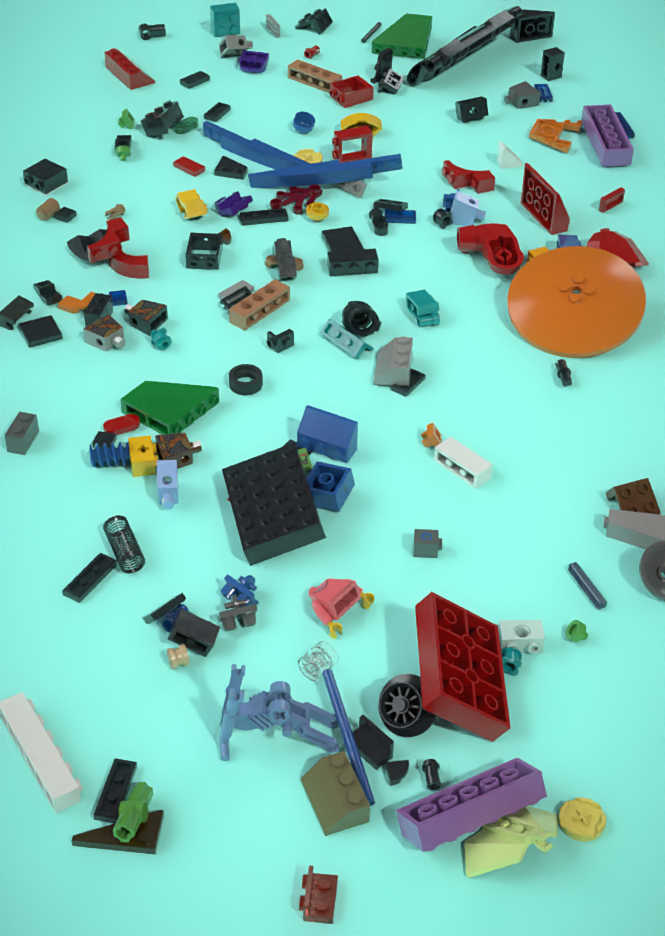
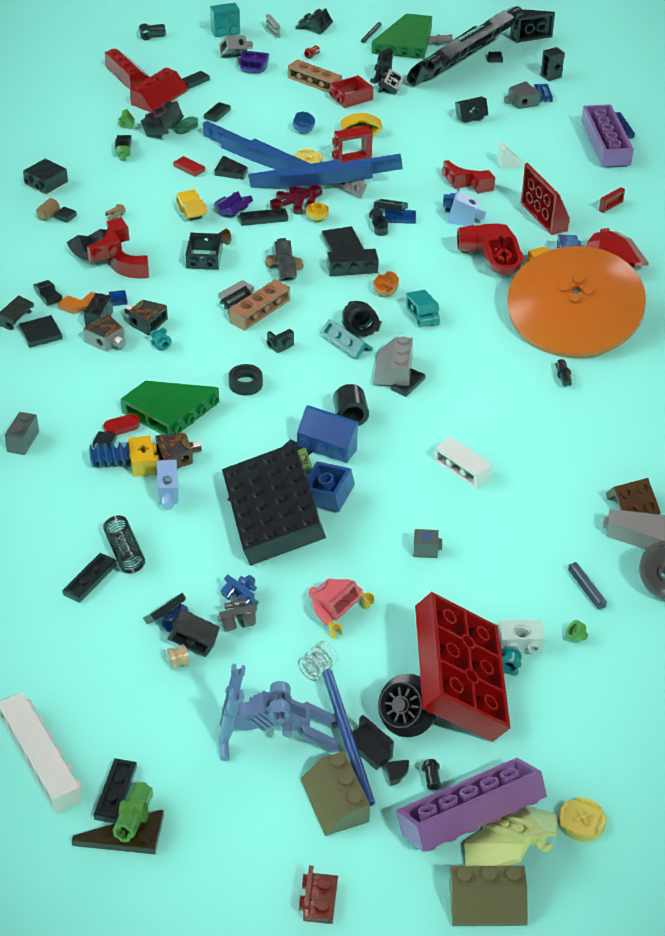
(158, 89): none -> red slope
(351, 403): none -> black piece
(386, 284): none -> orange hair
(431, 436): orange tile -> none
(440, 39): none -> light grey pin
(443, 218): black brick -> none
(488, 895): none -> olive slope
(495, 57): none -> black tile
(549, 131): orange wing -> none

